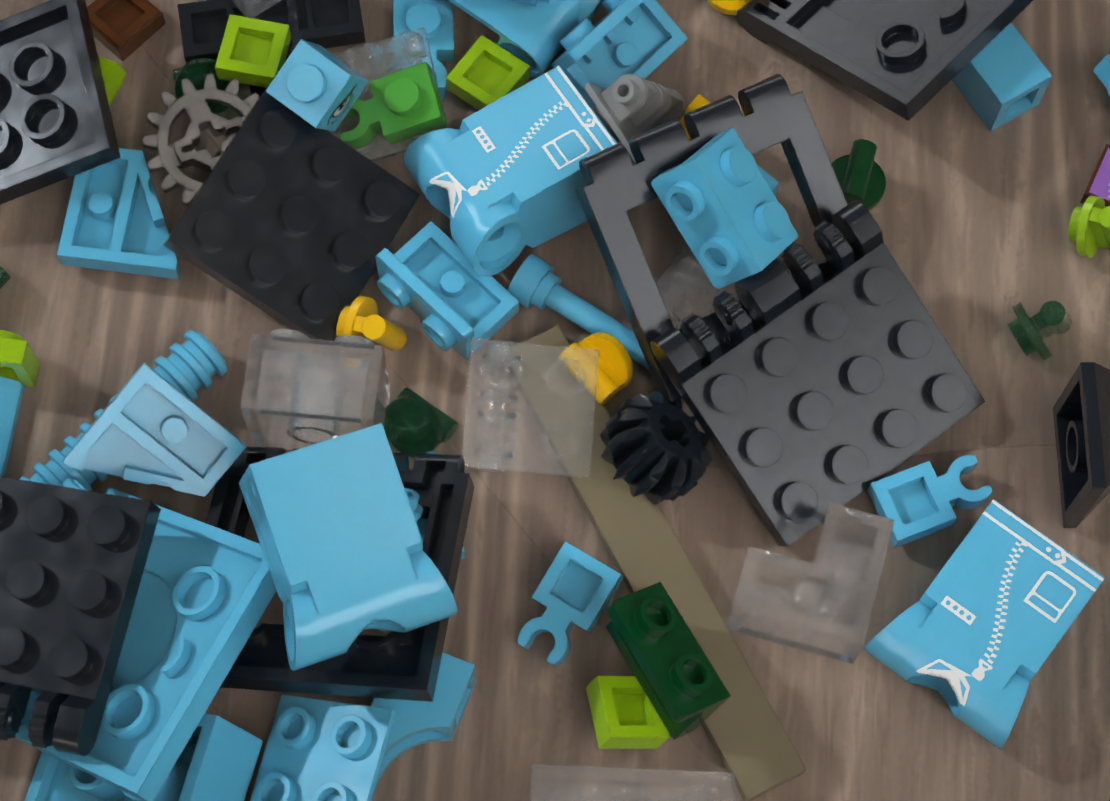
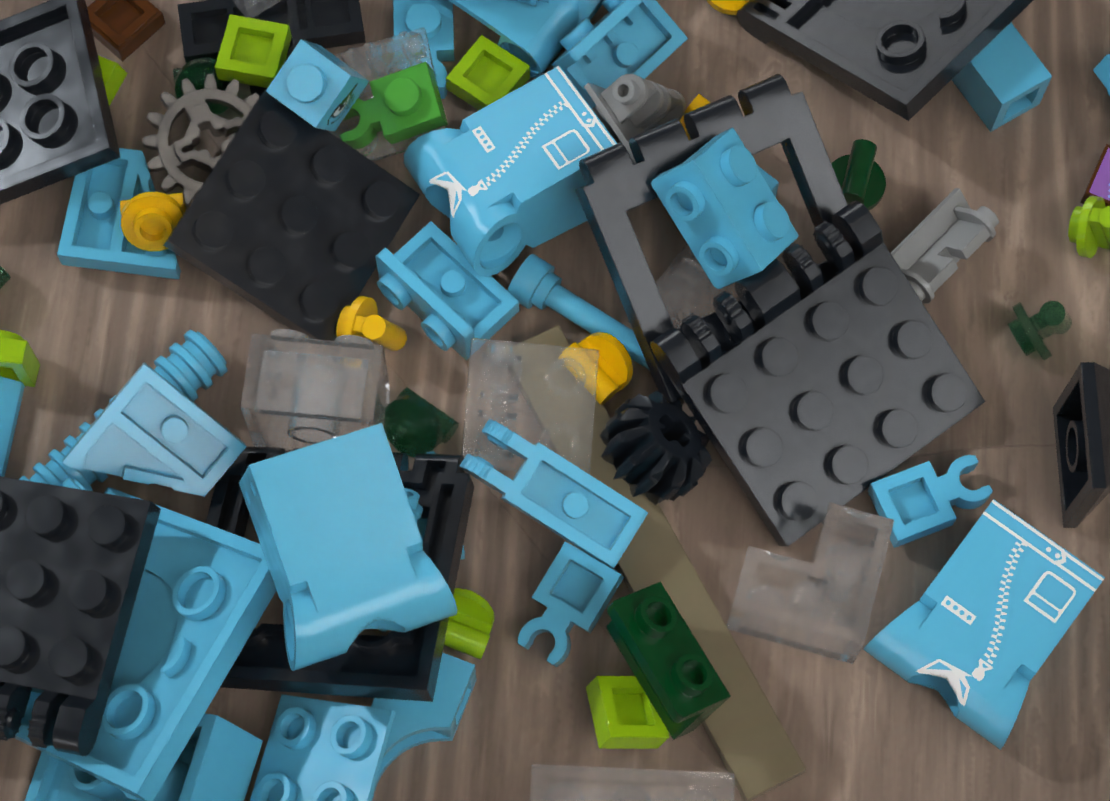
(151, 218): none -> yellow plate
(472, 624): none -> lime plate
(560, 496): none -> medium azure hinge
(941, 240): none -> light grey hinge

